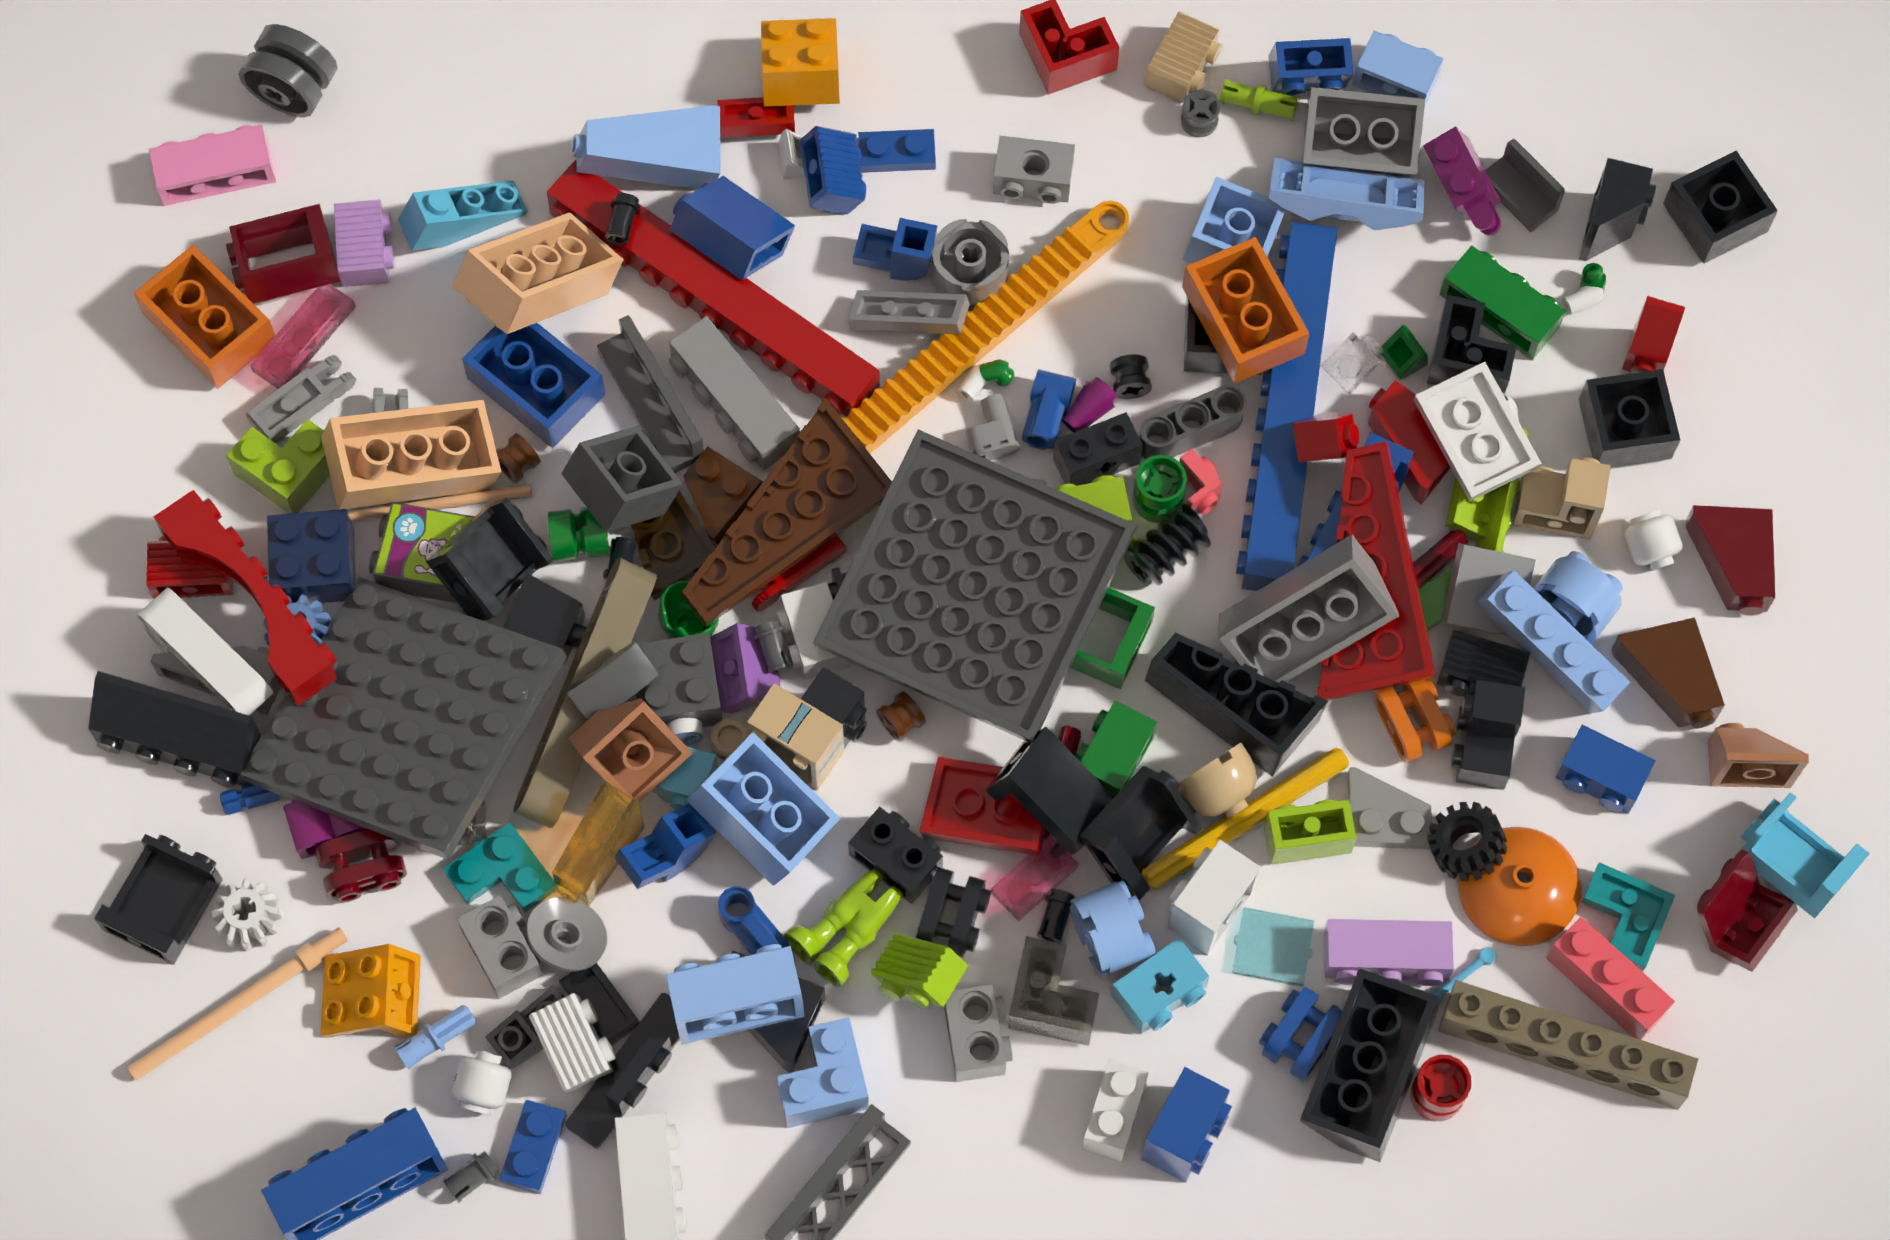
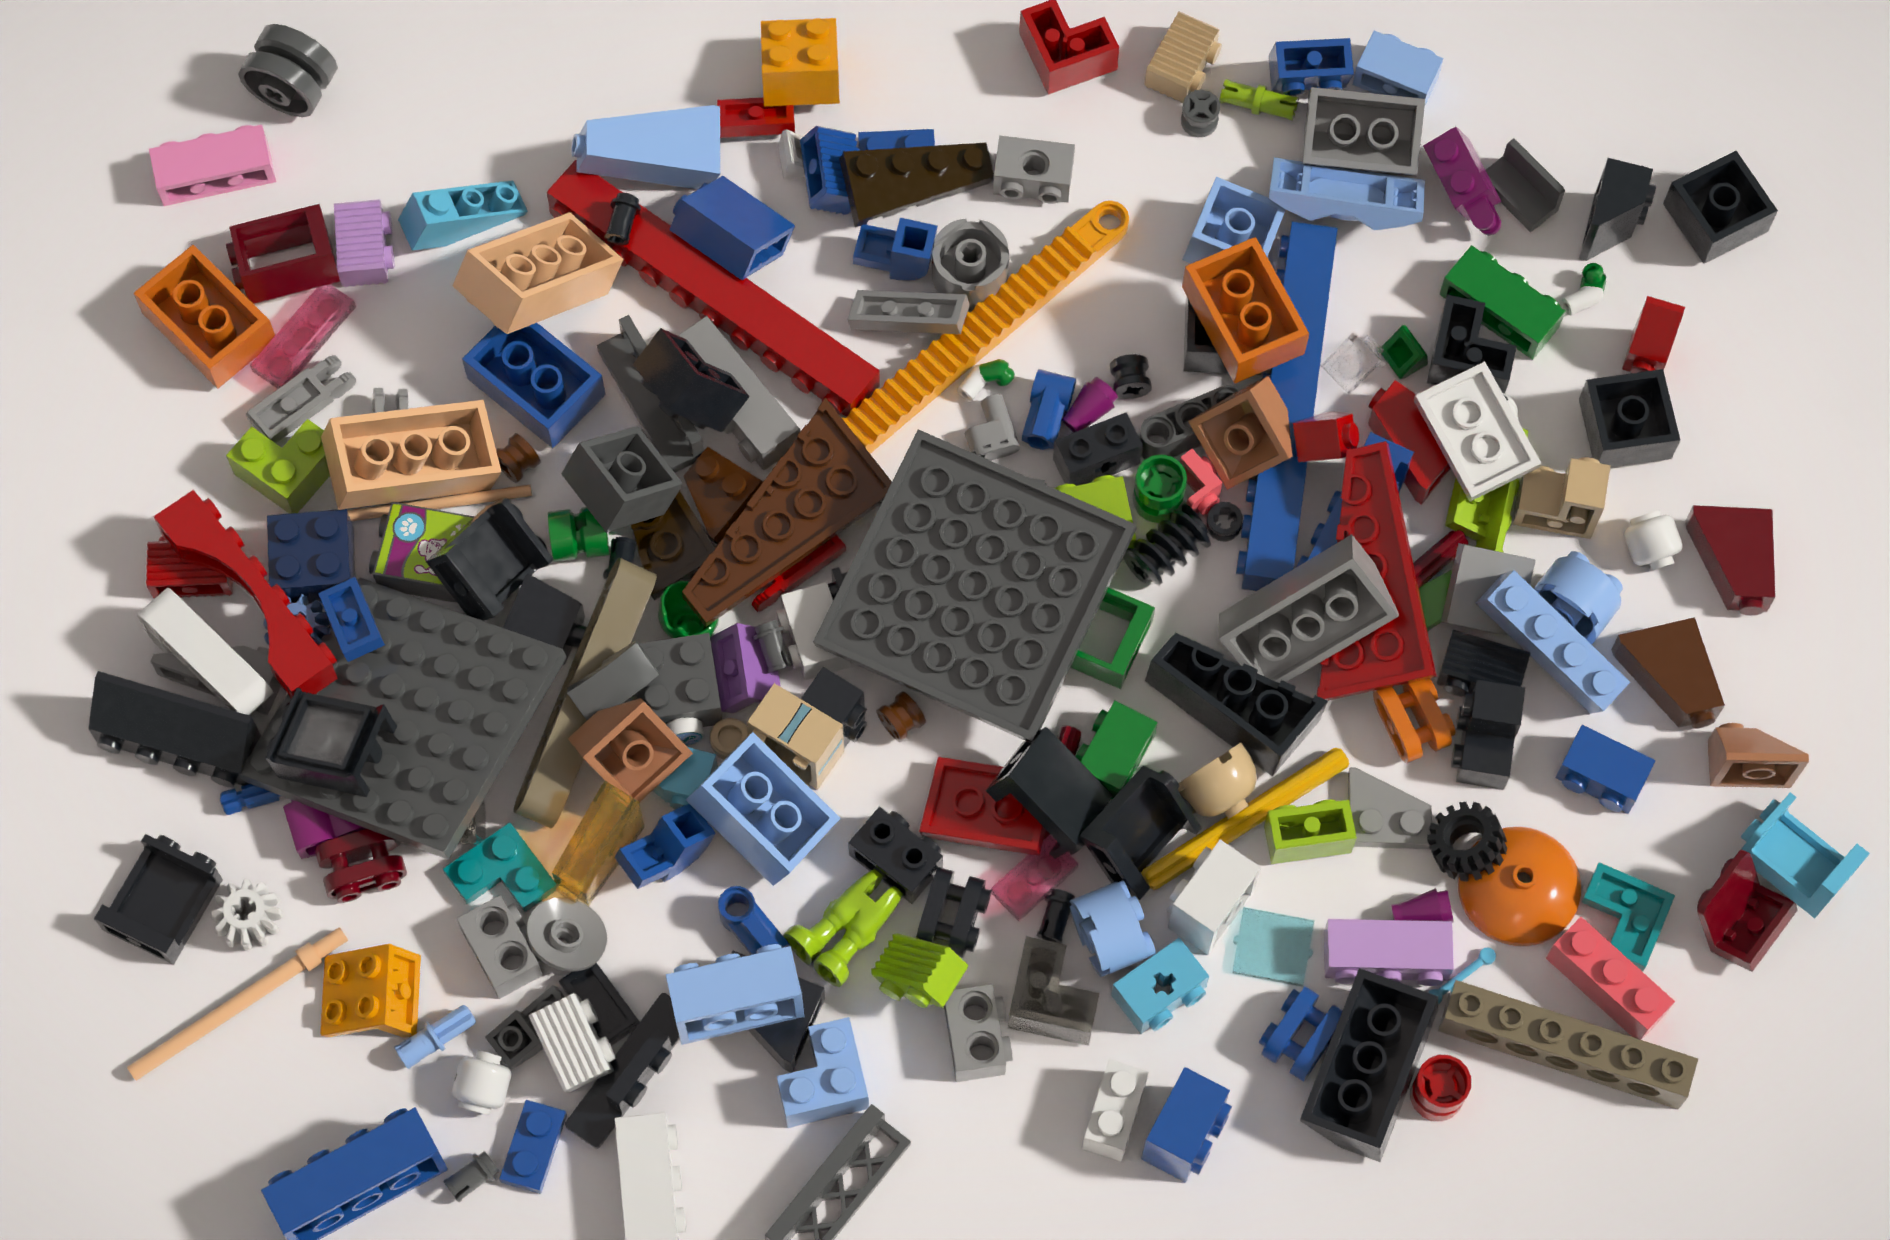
(328, 742): none -> black window
(351, 619): none -> blue plate
(688, 383): none -> black brick
(897, 178): none -> dark brown wing
(1232, 512): none -> black bush
(1245, 432): none -> nougat slope
(1425, 907): none -> magenta cone

